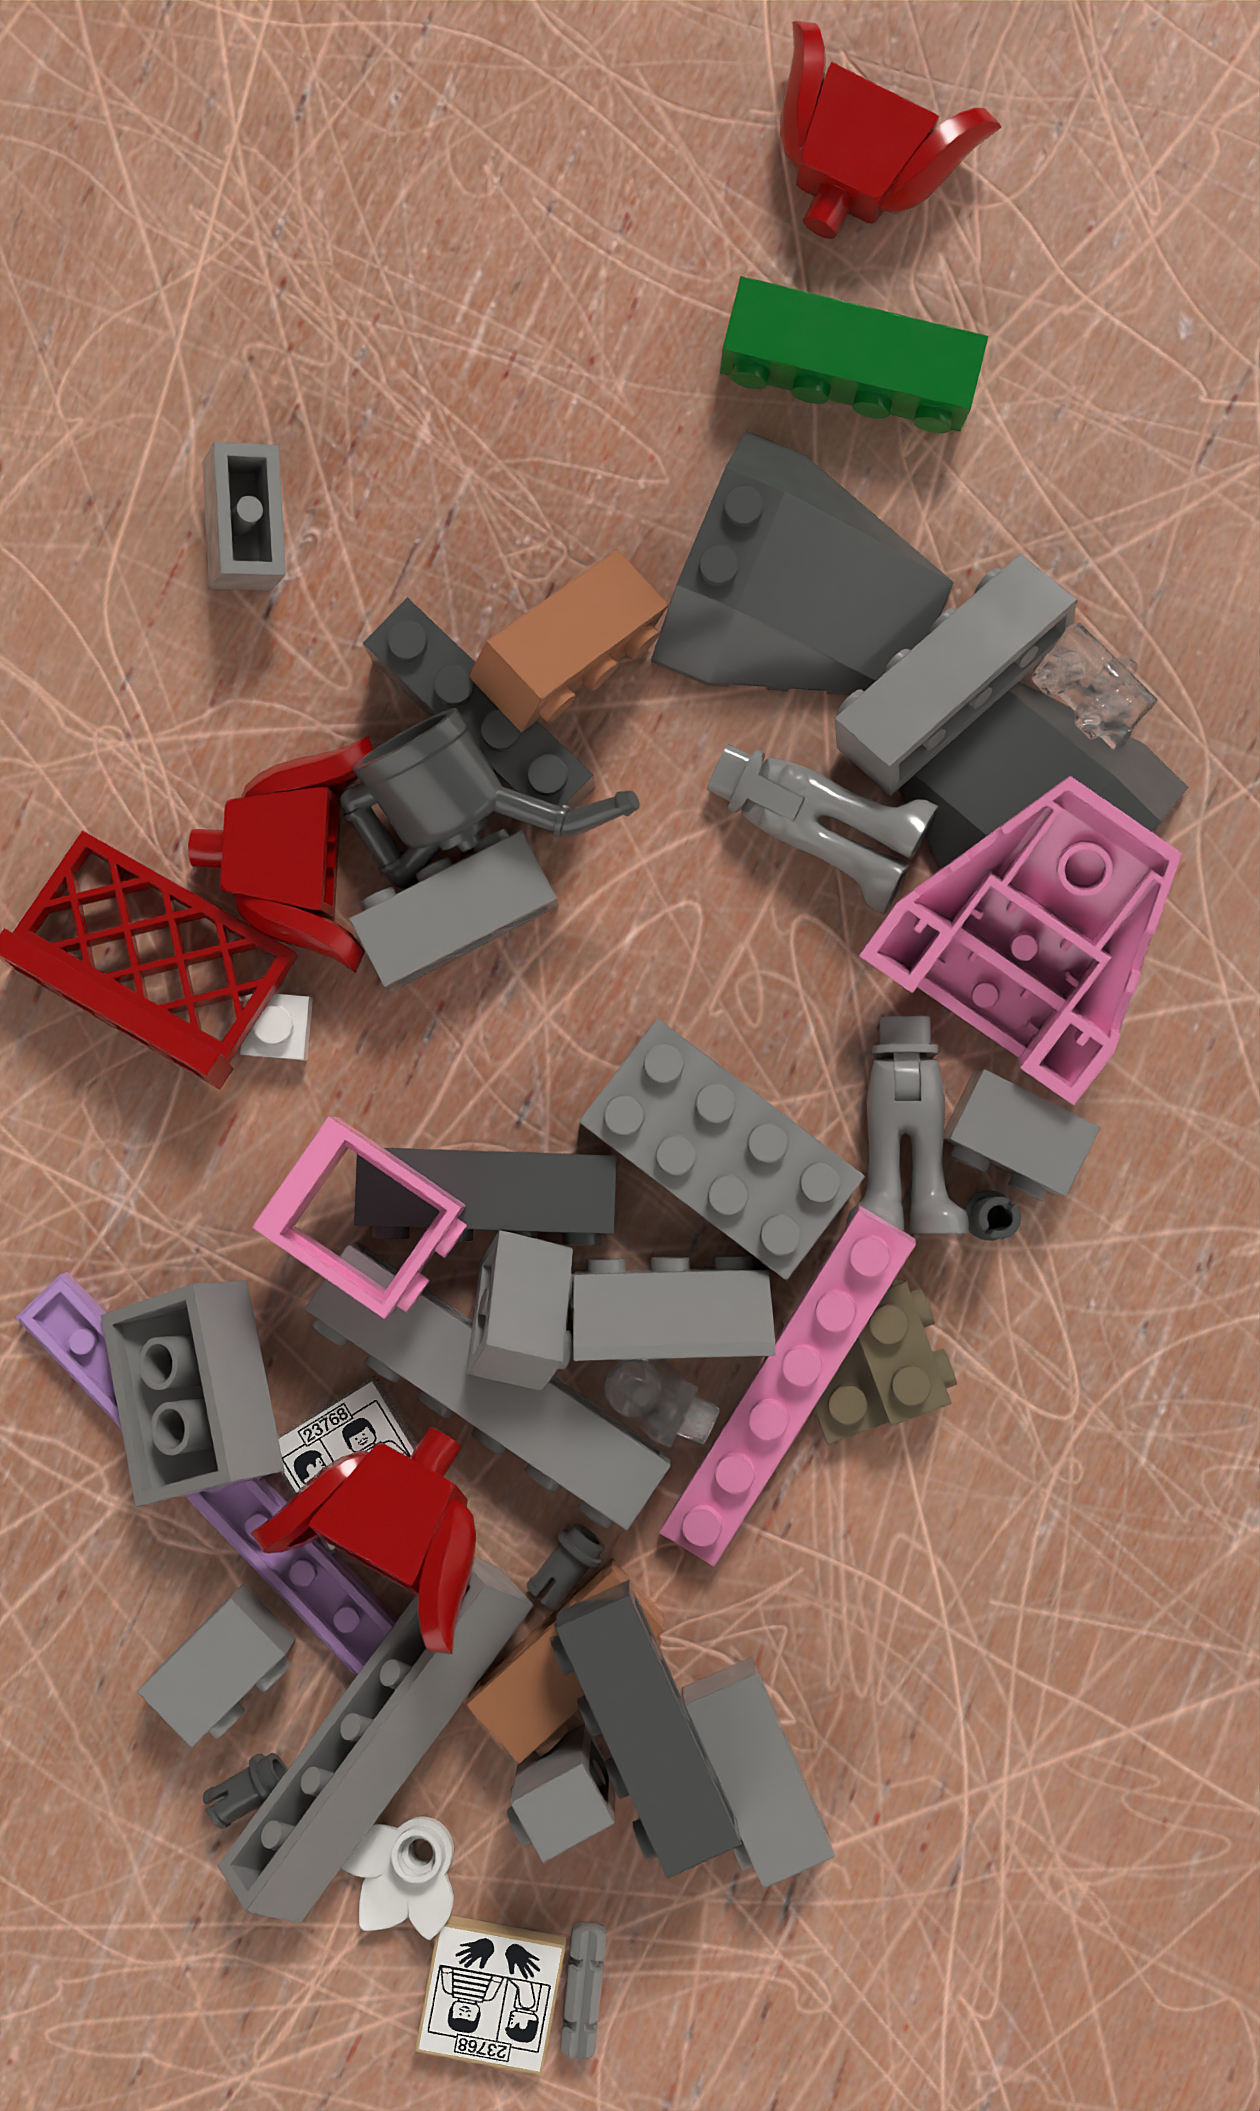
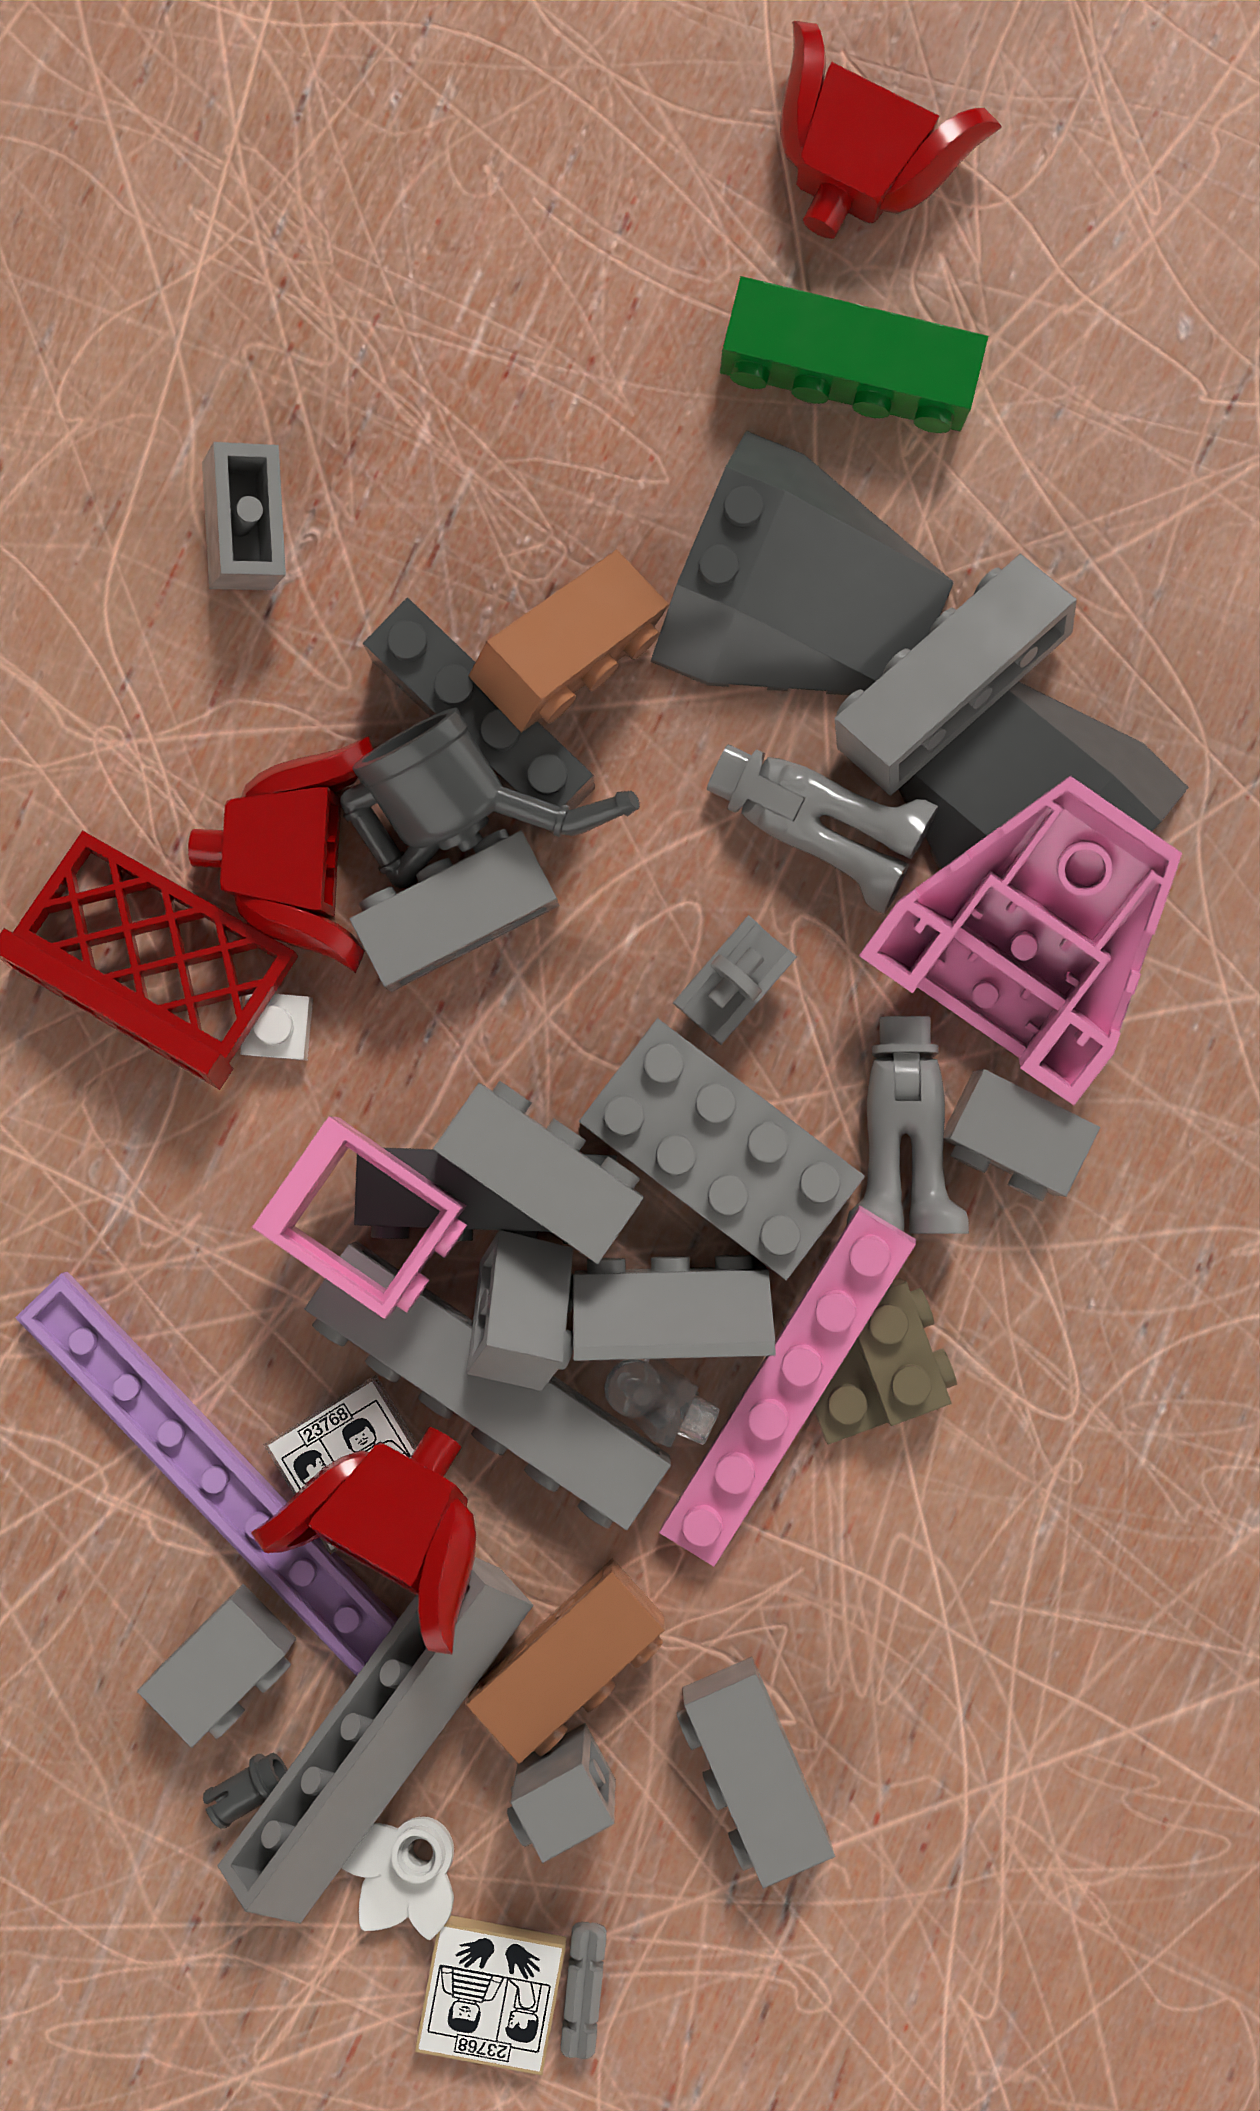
(191, 1391): light grey slope -> none
(540, 1169): none -> light grey brick
(567, 1564): dark grey pin -> none
(646, 1729): dark grey brick -> none
(734, 980): none -> light grey hips
(978, 1208): dark grey pin -> none
(1095, 685): clear hips -> none

